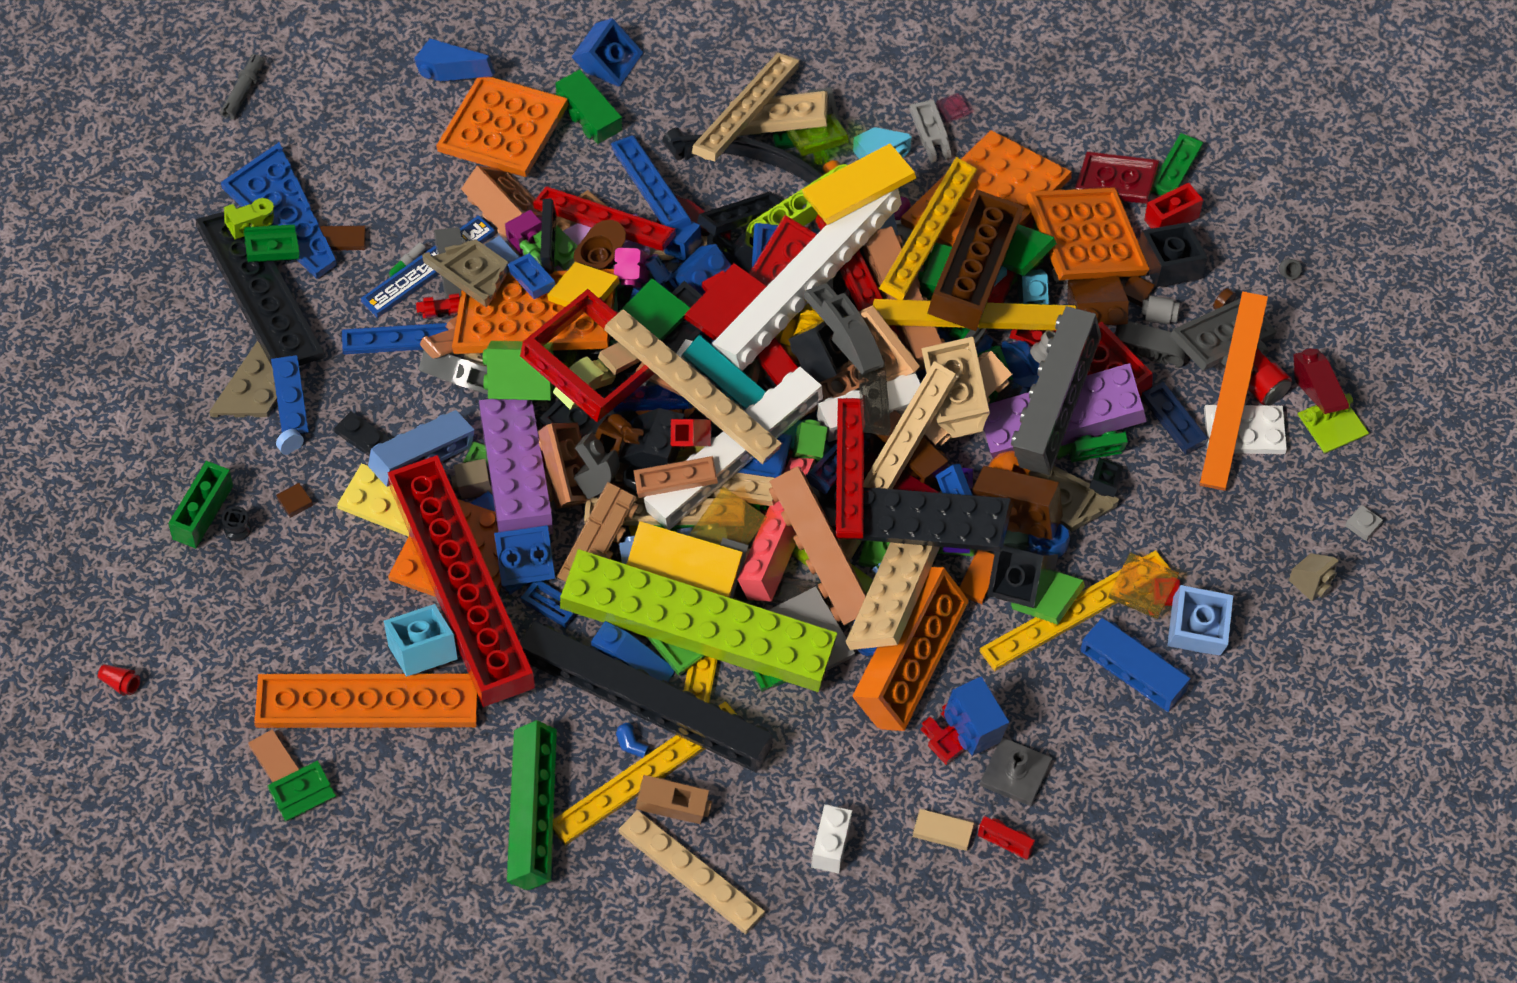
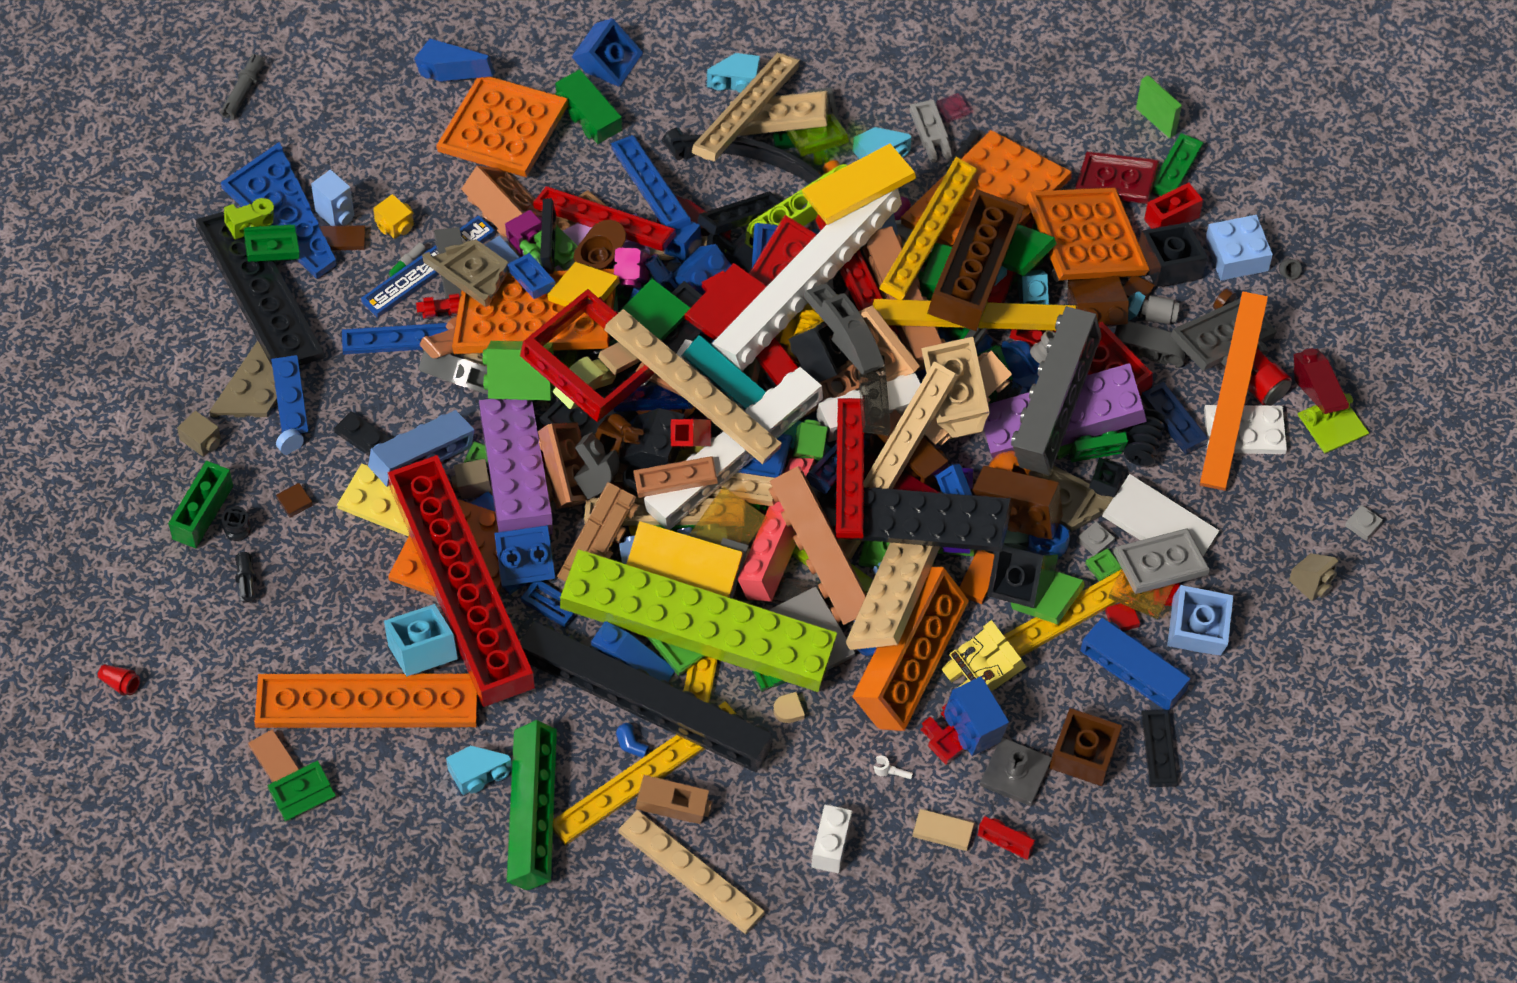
(199, 434): none -> dark tan brick
(245, 577): none -> black axle
(333, 199): none -> light blue brick
(393, 217): none -> yellow brick
(476, 767): none -> medium azure slope
(733, 72): none -> medium azure slope
(788, 708): none -> tan tile
(888, 769): none -> white hand
(965, 146): none -> black piece
(985, 656): none -> light yellow hips
(1085, 747): none -> reddish brown brick
(1095, 539): none -> light grey plate
(1103, 564): none -> bright green tile
(1122, 616): none -> red tile
(1134, 304): none -> medium azure tile
(1145, 439): none -> black piece
(1150, 514): none -> white tile
(1158, 106): none -> bright green tile
(1159, 748): none -> black tile
(1161, 561): none -> light grey tile
(1238, 247): none -> light blue brick

